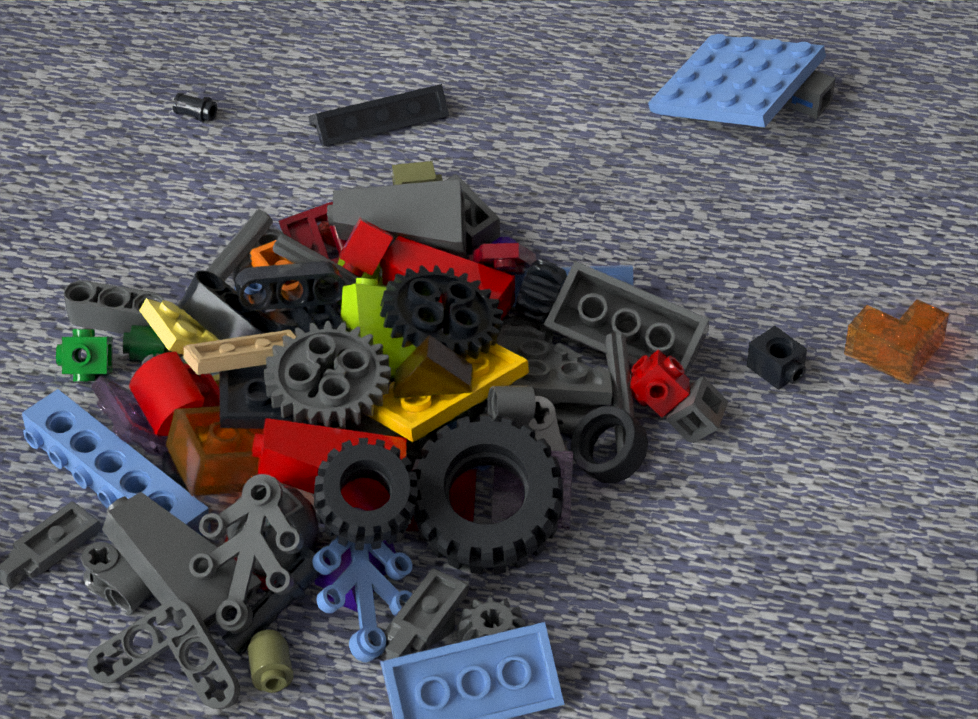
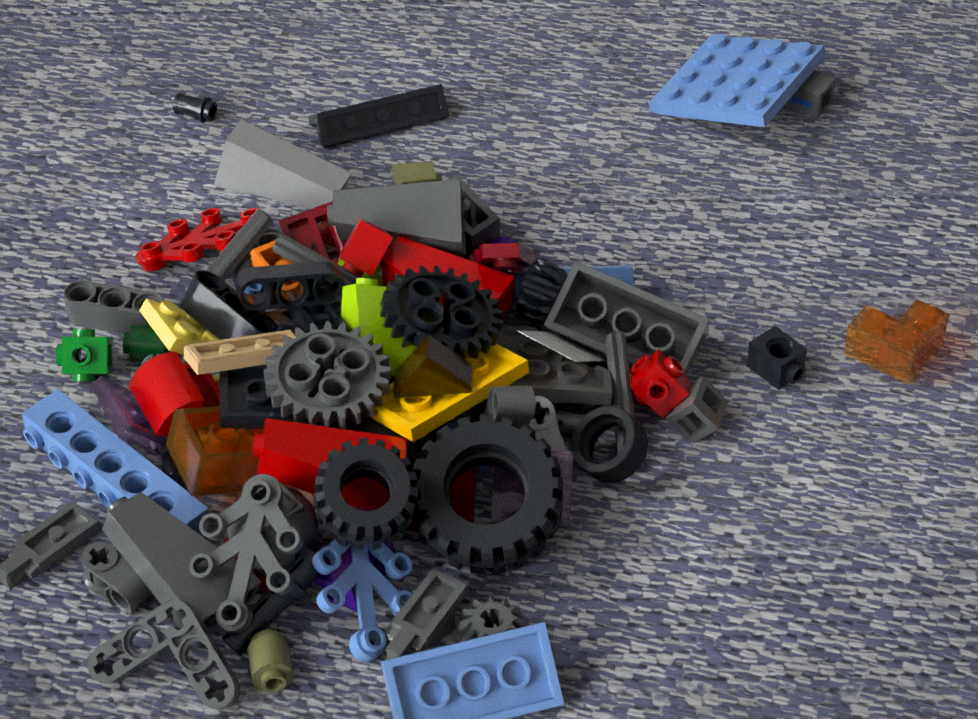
(157, 254): none -> red plant
(277, 169): none -> light grey slope
(563, 346): none -> white sticker

